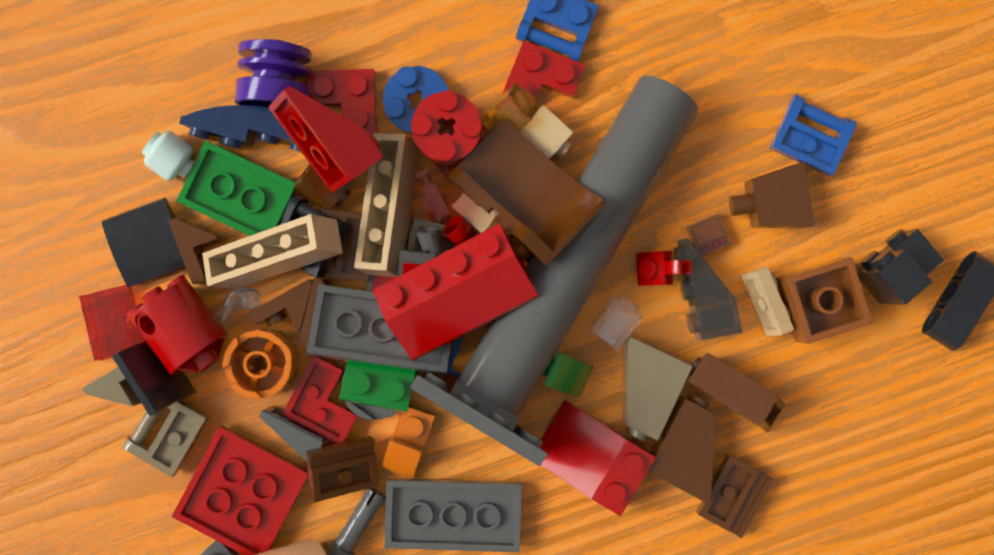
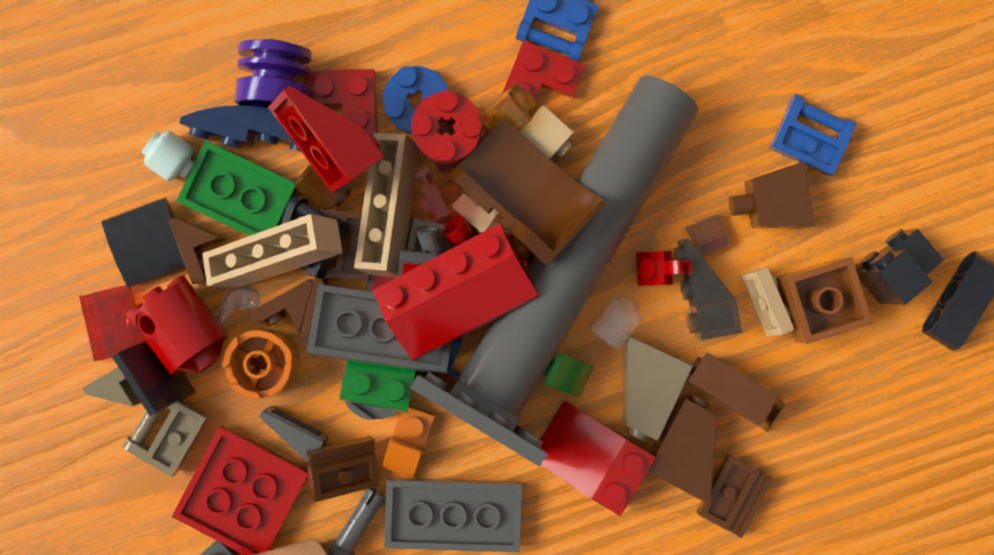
(312, 405): red plate -> none

